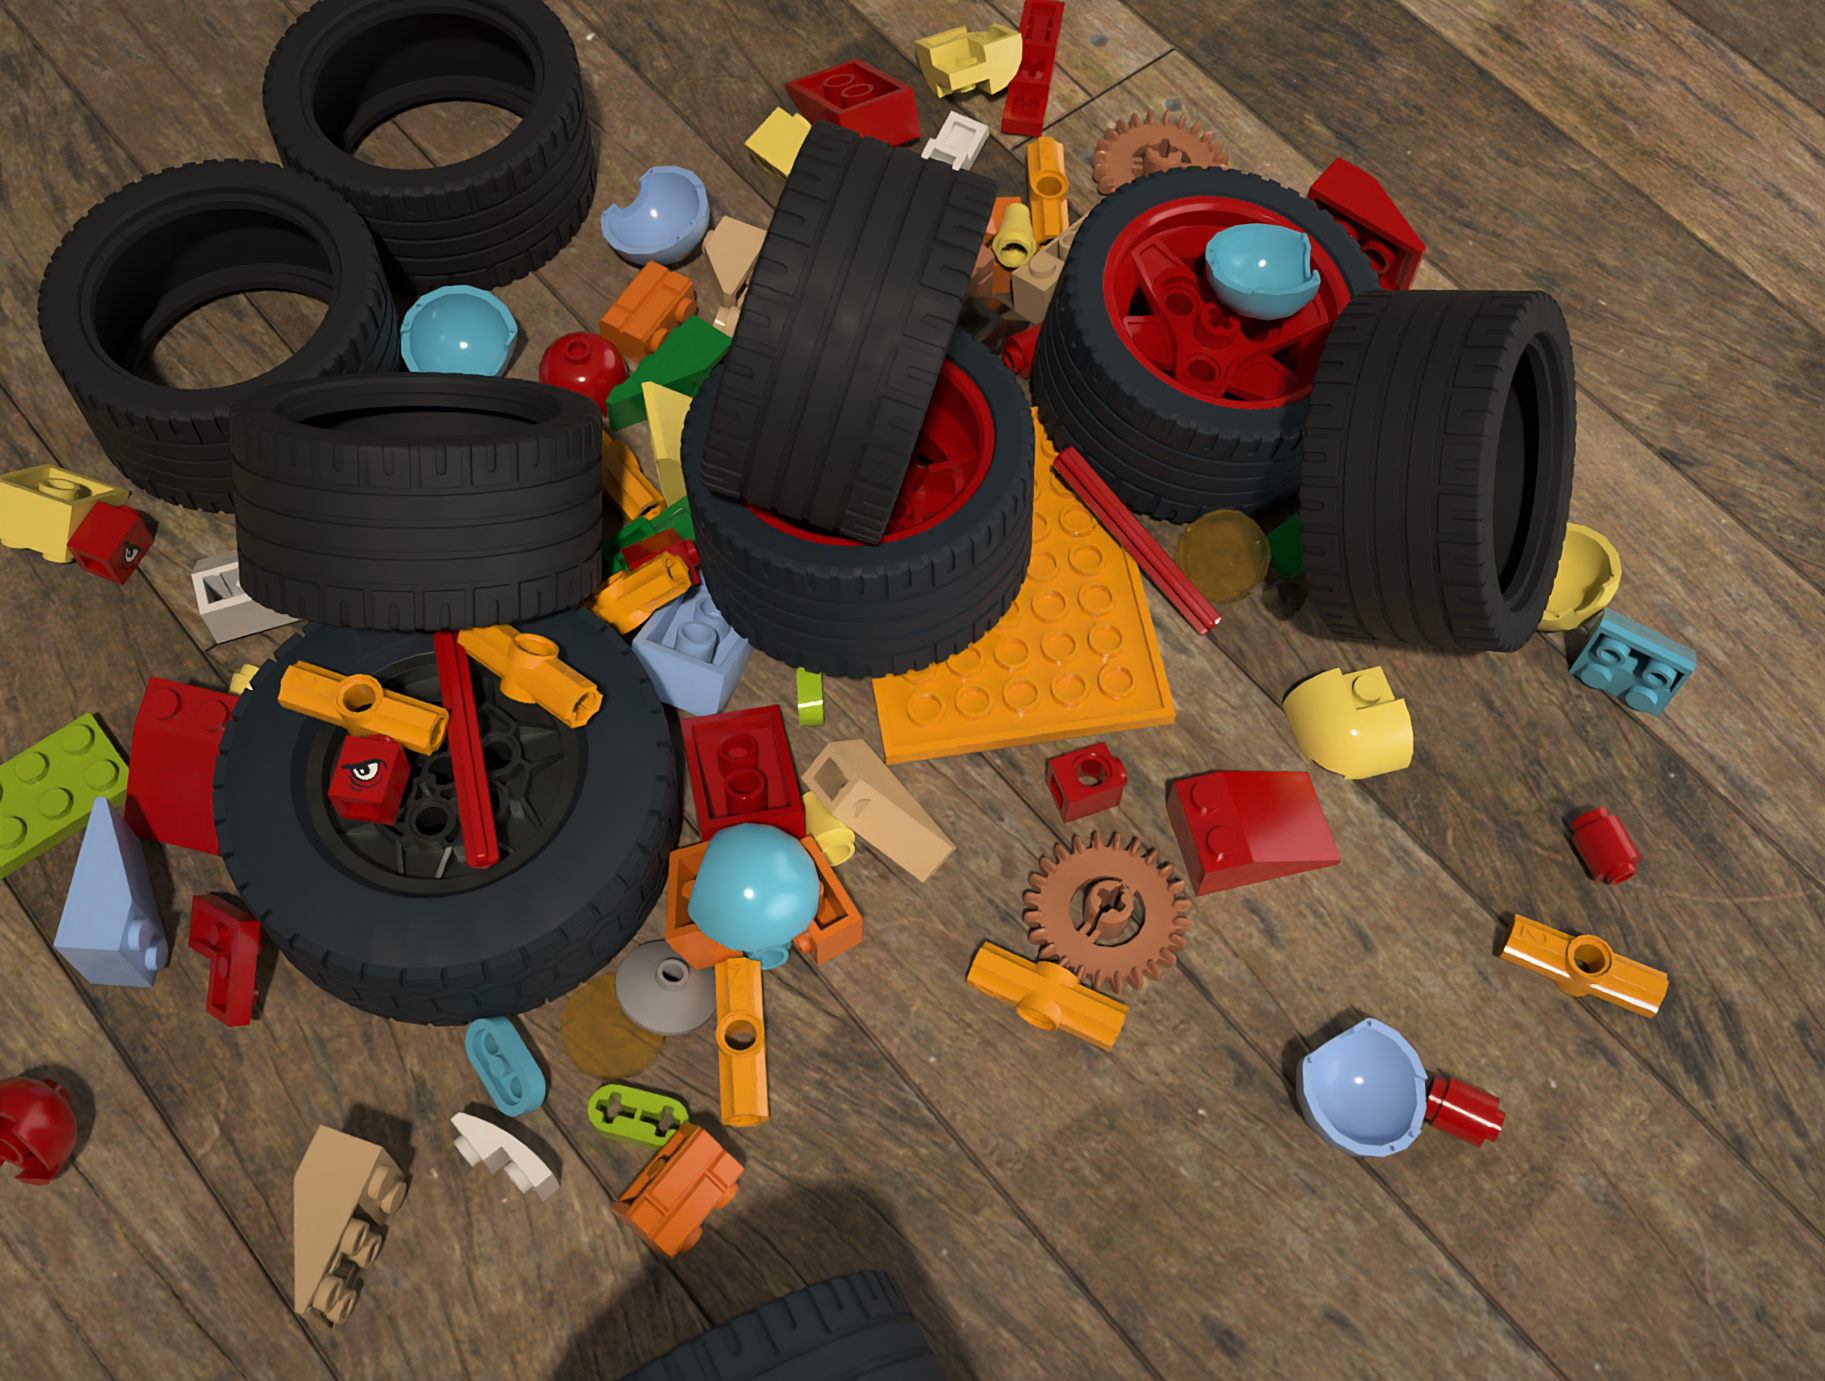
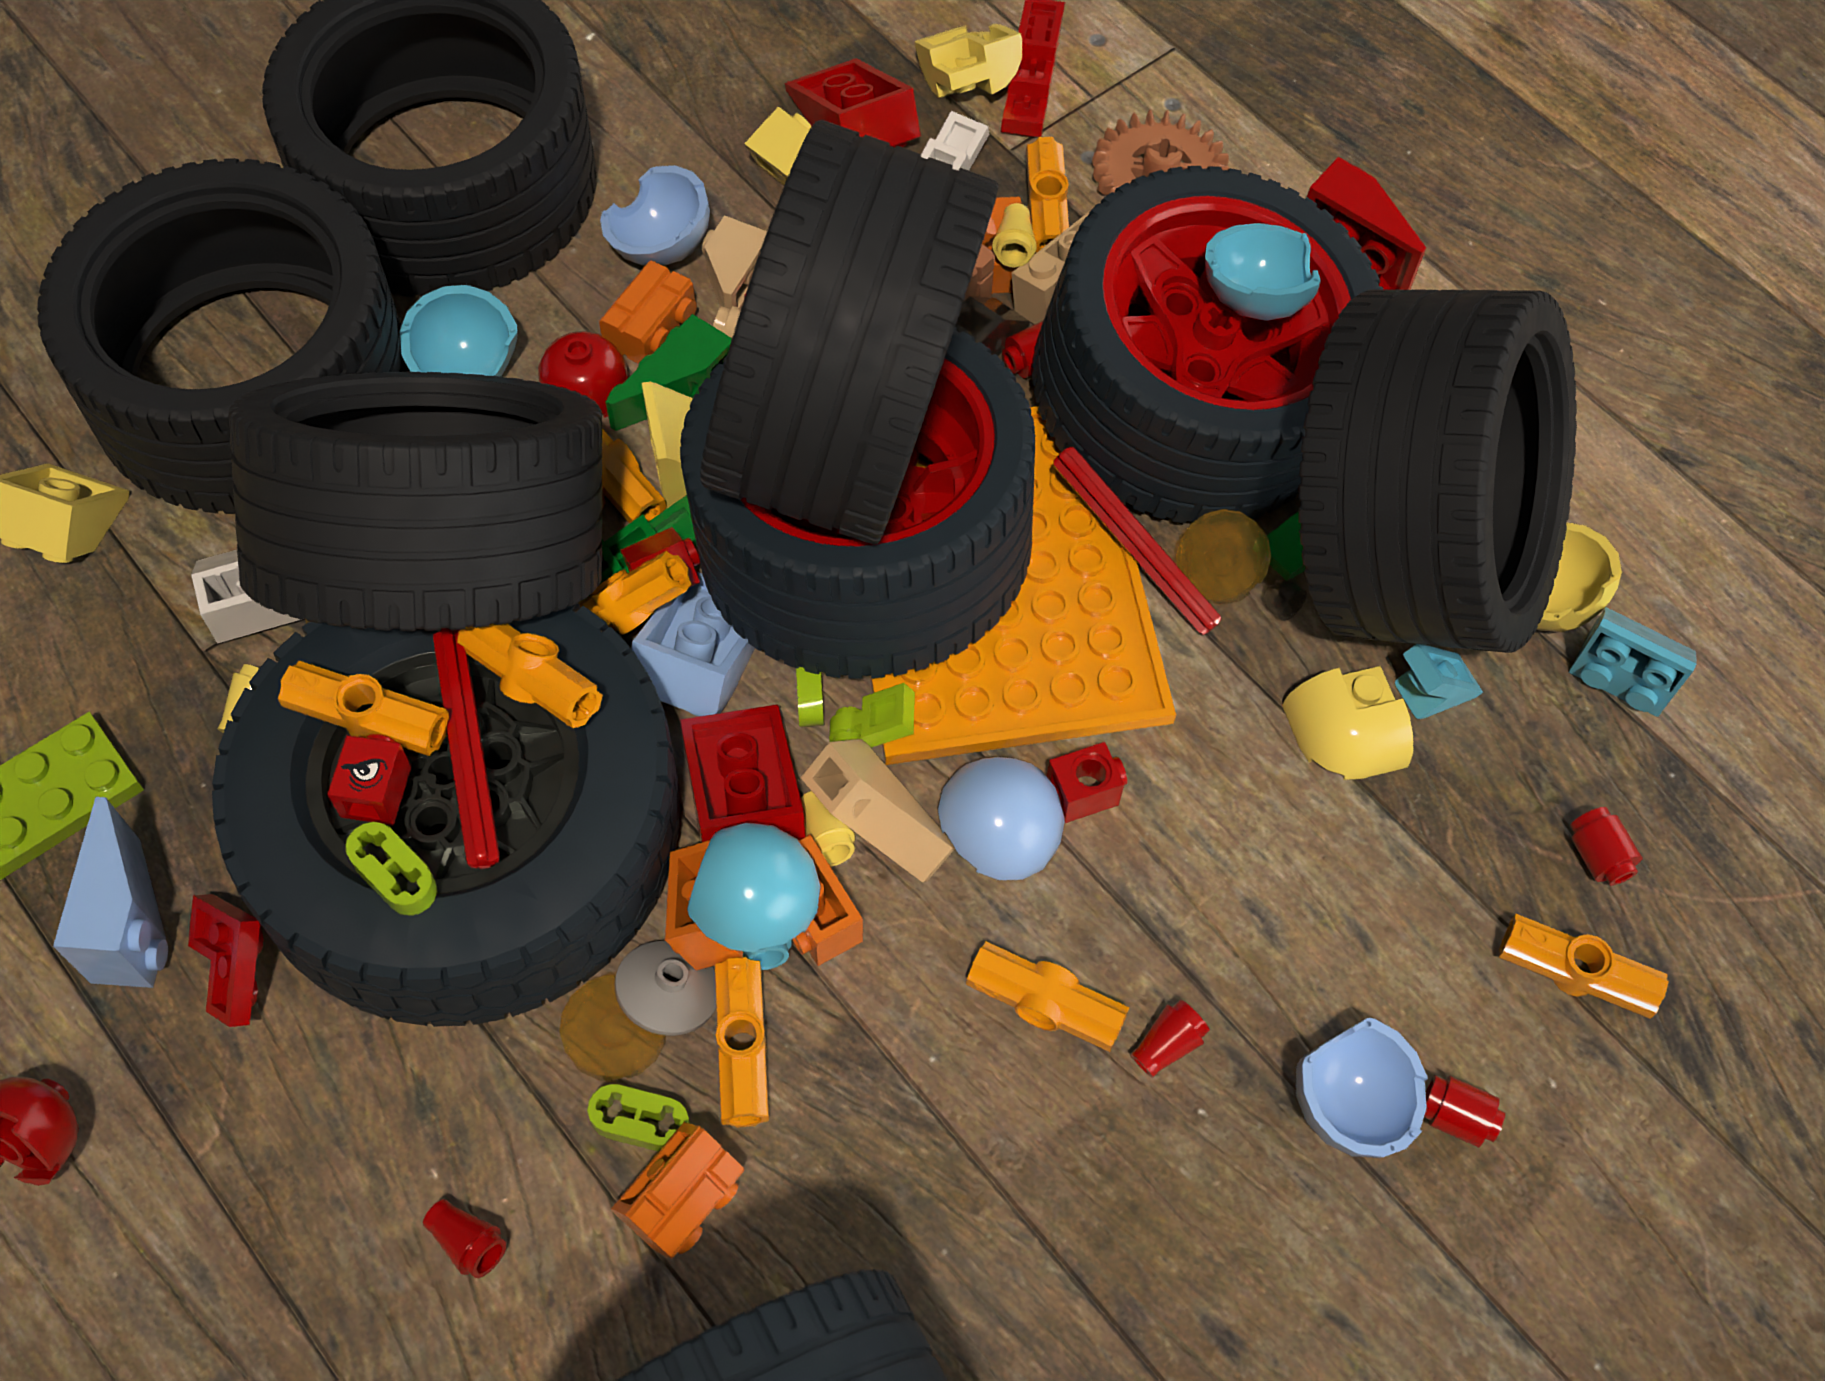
(110, 542): red brick -> none
(175, 764): red slope -> none
(339, 1209): tan slope -> none
(381, 876): none -> lime beam
(467, 1240): none -> red cone
(496, 1147): white slope -> none
(505, 1065): medium azure plate -> none
(883, 717): none -> lime plate
(1002, 817): none -> light blue cylinder
(1122, 876): nougat gear -> none
(1170, 1038): none -> red cone
(1248, 828): red slope -> none
(1435, 681): none -> medium azure slope

